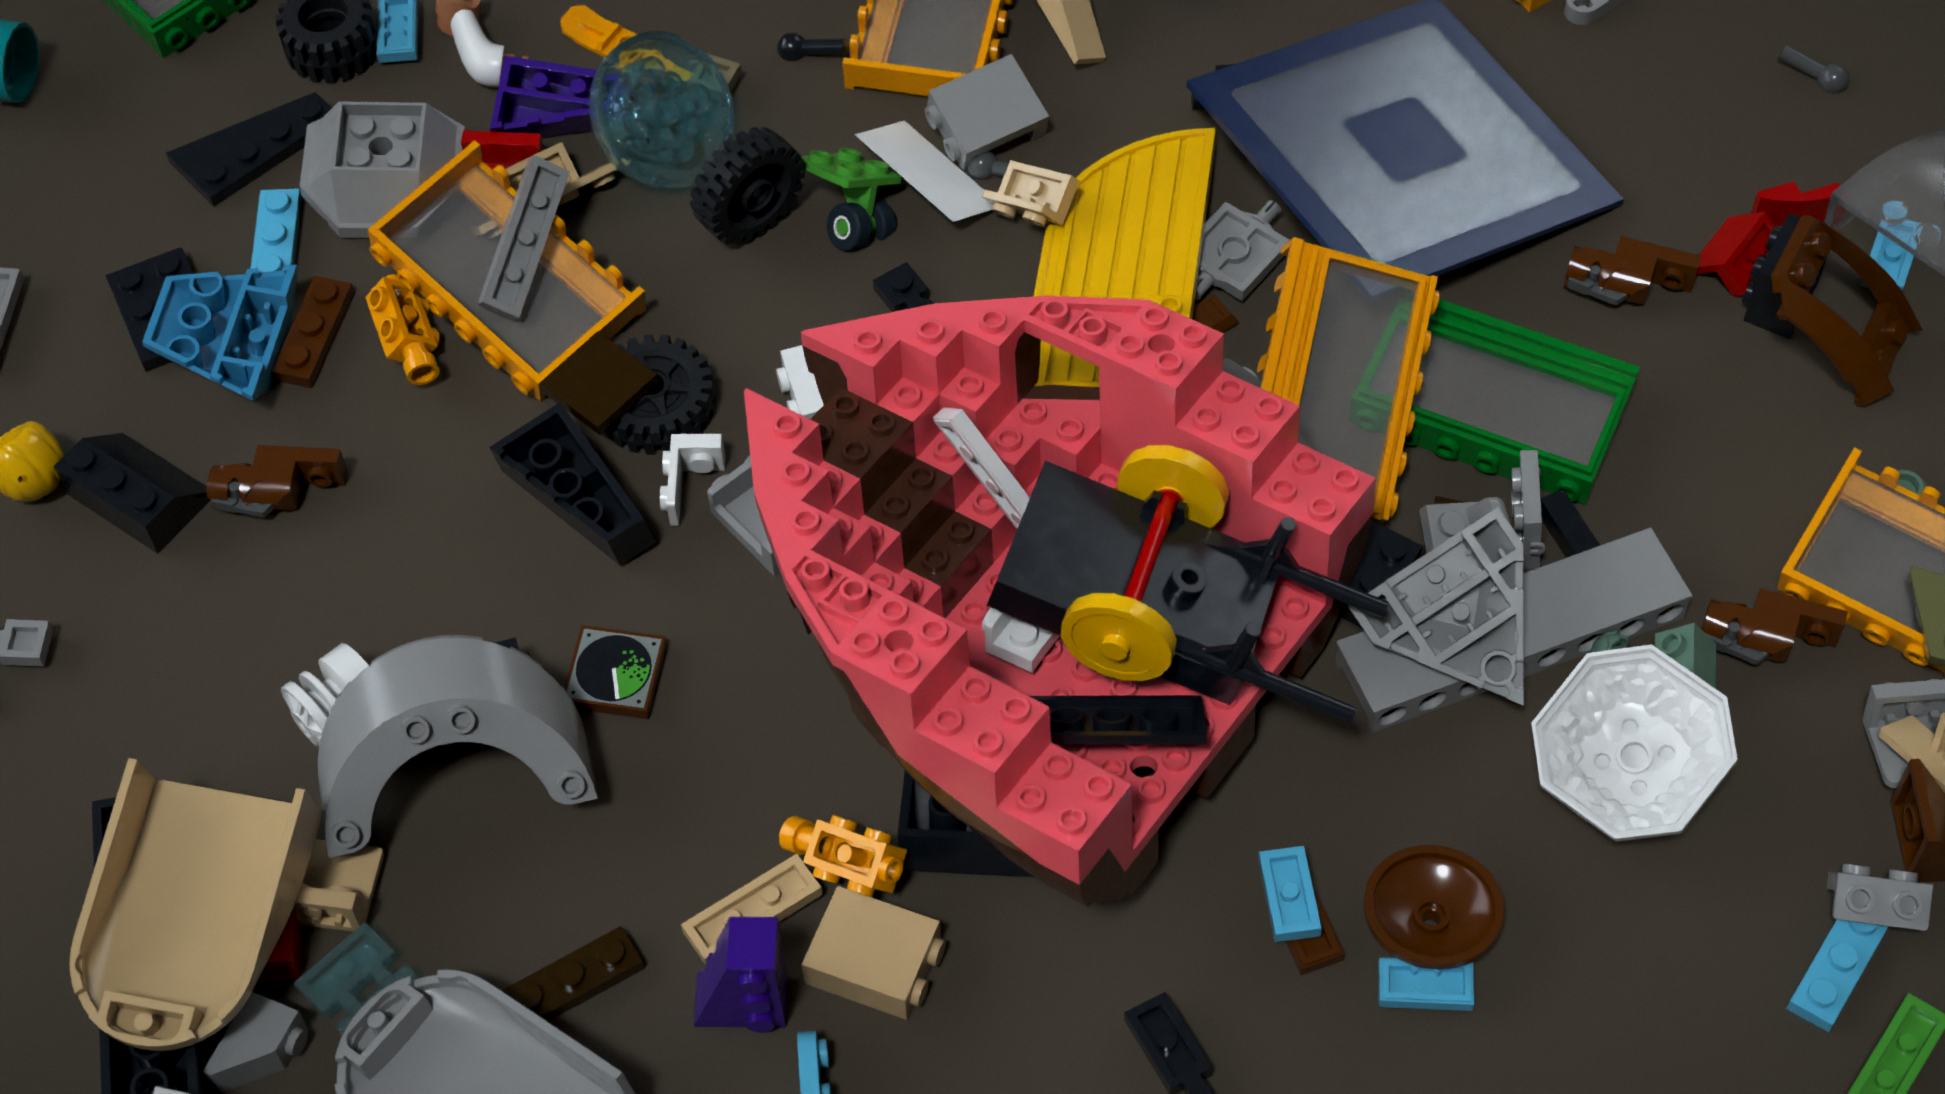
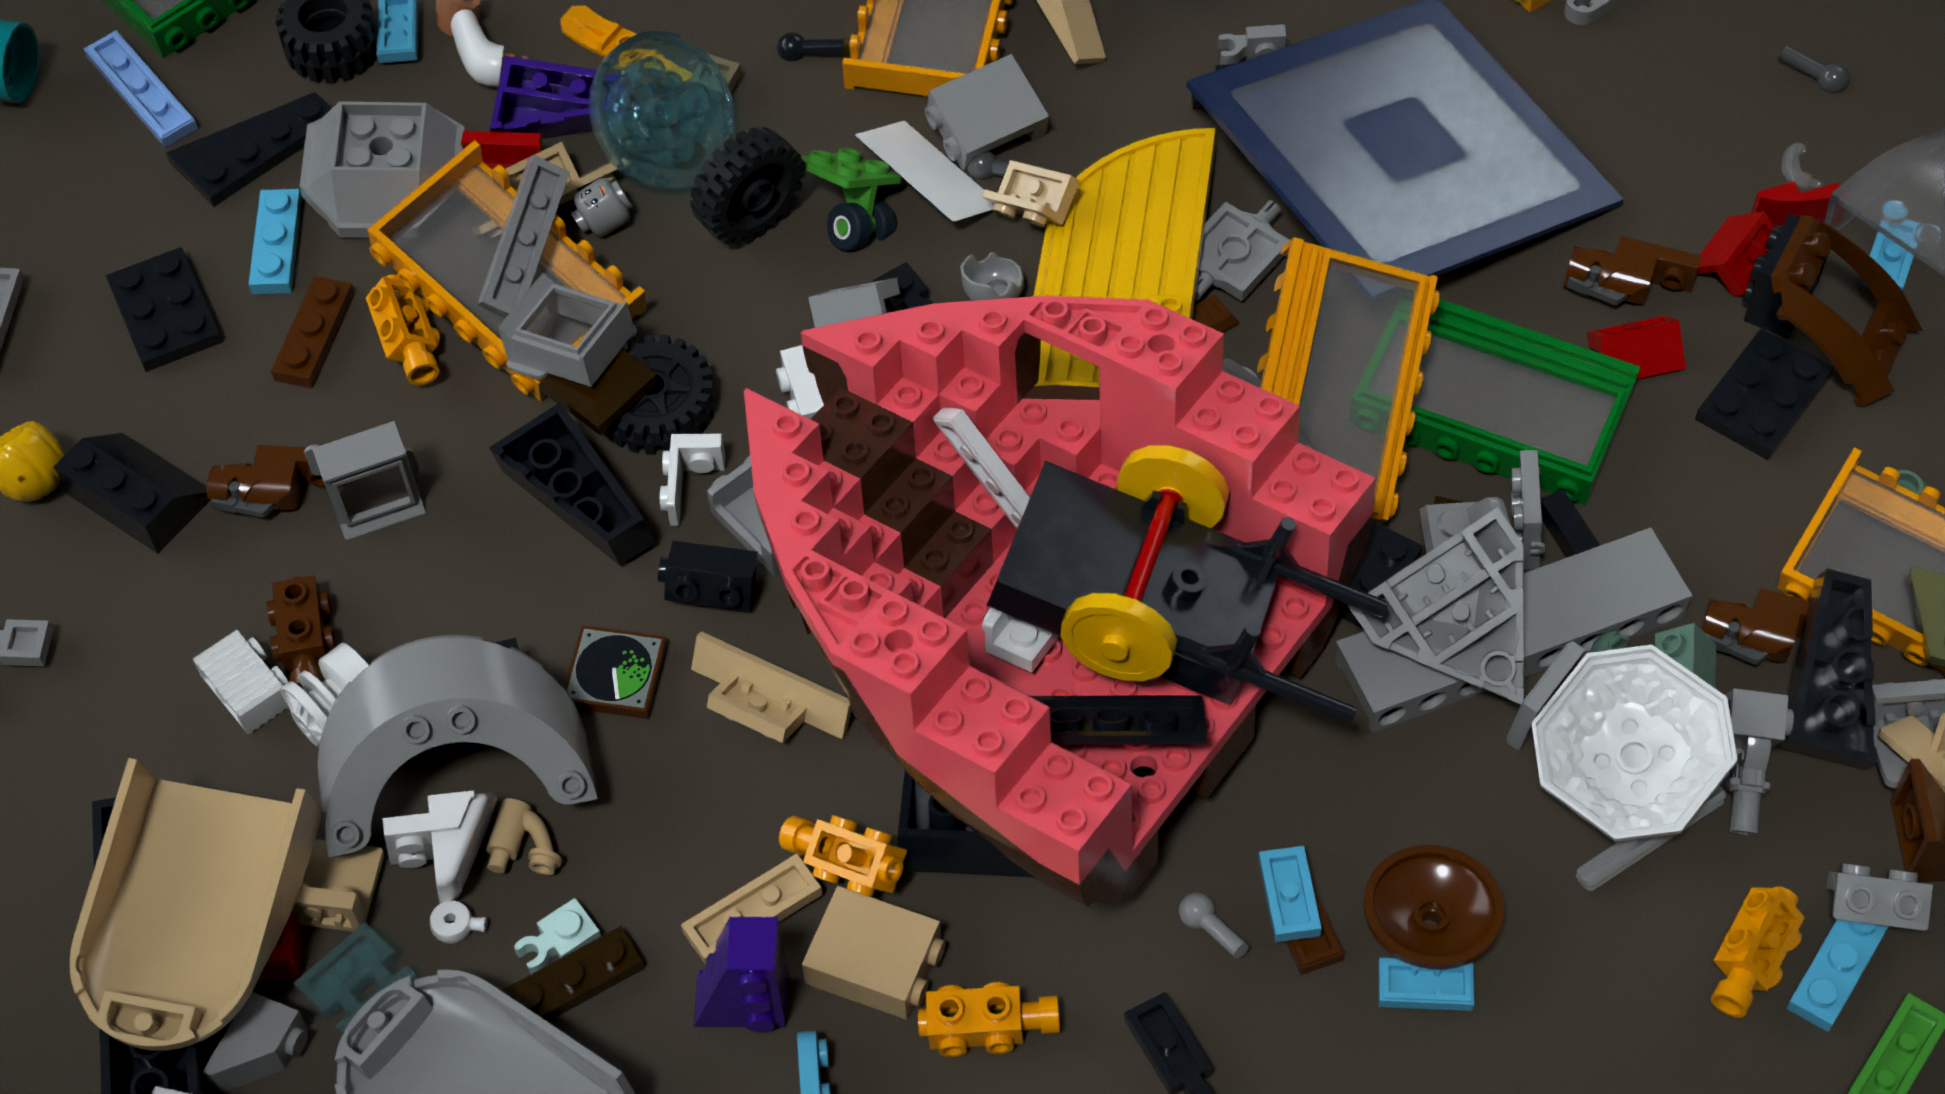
(140, 89): none -> light blue tile
(225, 325): dark azure wedge -> none
(243, 680): none -> white brick
(300, 609): none -> reddish brown brick
(360, 457): none -> light grey piece
(445, 834): none -> white piece
(461, 927): none -> white piece
(507, 834): none -> tan plant
(539, 355): none -> light grey piece
(560, 934): none -> light aqua plate
(601, 207): none -> light grey head
(709, 575): none -> black brick
(766, 694): none -> tan bracket
(852, 302): none -> light grey panel
(976, 1025): none -> light orange brick
(991, 278): none -> light grey hair
(1198, 912): none -> light grey bar
(1256, 42): none -> light grey plate
(1542, 693): none -> light grey tile
(1627, 852): none -> light grey axle
(1647, 343): none -> red panel
(1756, 947): none -> light orange brick
(1758, 725): none -> light grey brick
(1764, 394): none -> black plate
(1792, 170): none -> clear piece
(1835, 675): none -> black wedge

